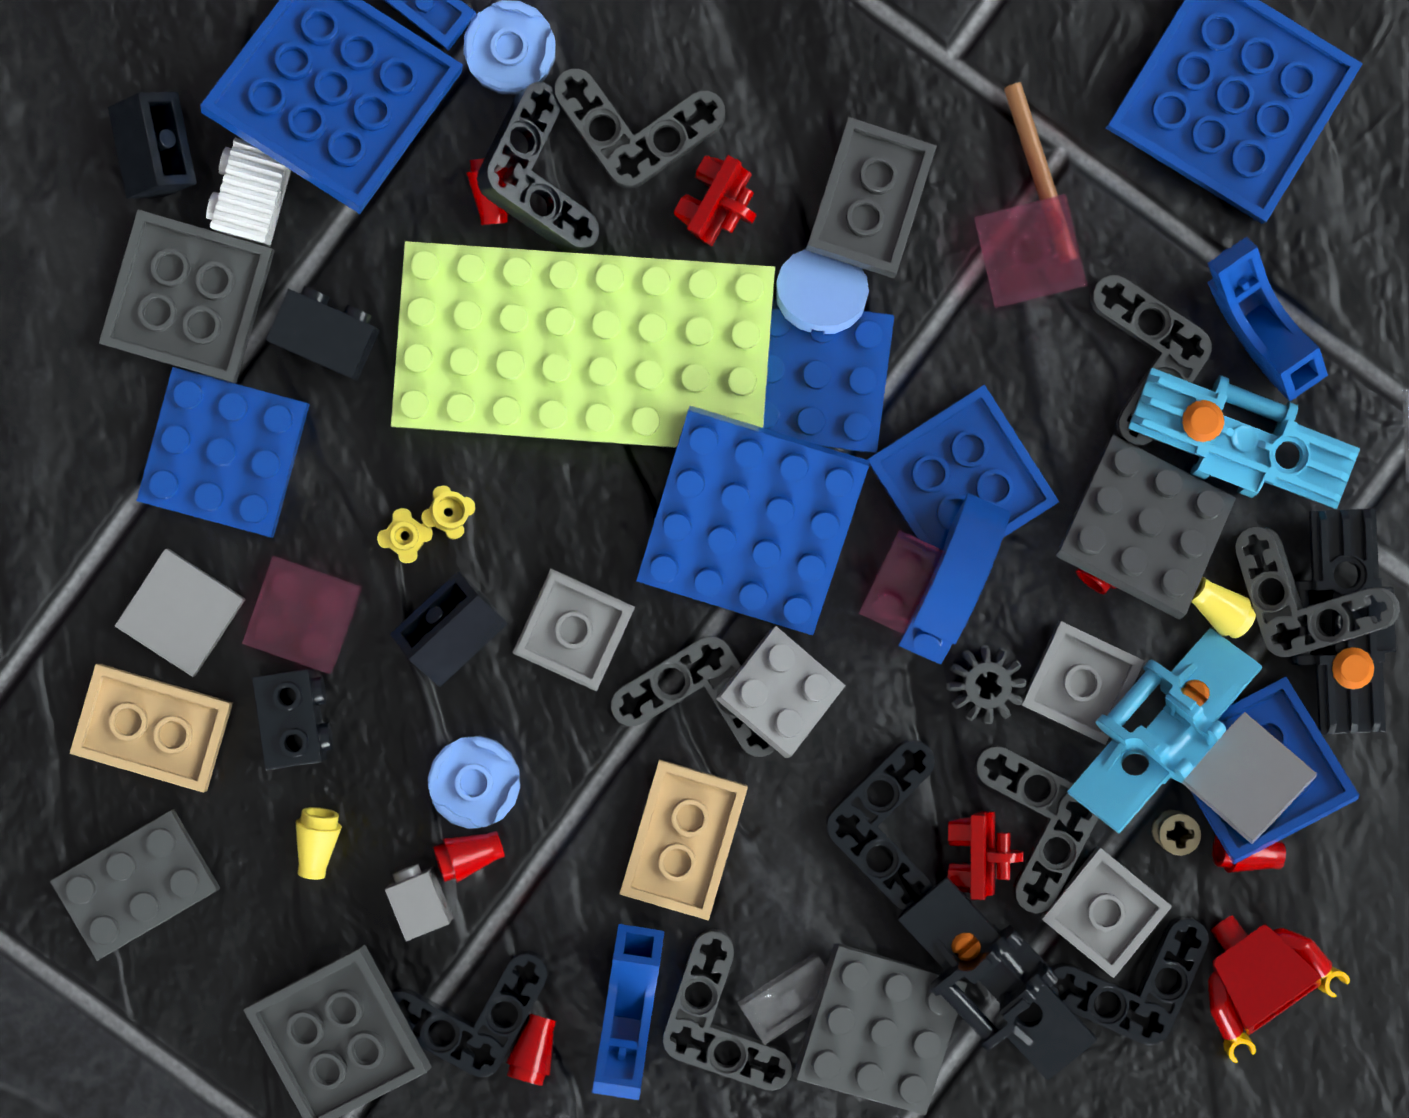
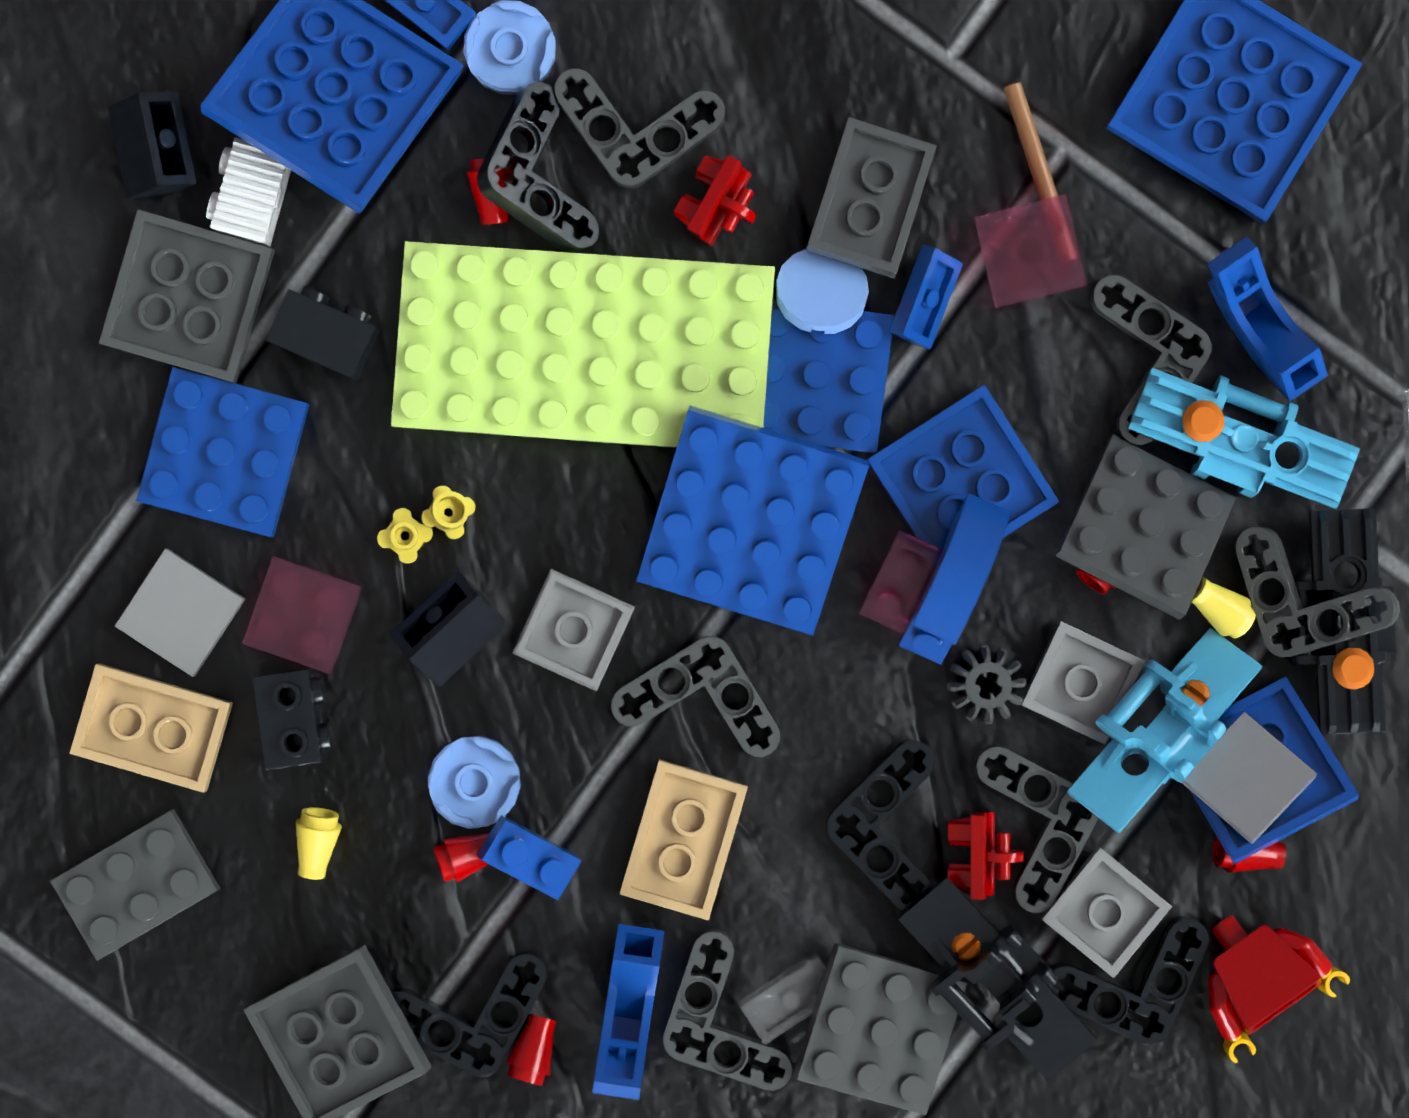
(418, 901): light grey brick -> none
(529, 857): none -> blue plate
(780, 692): light grey plate -> none
(926, 297): none -> blue plate
(1185, 842): dark tan bush -> none

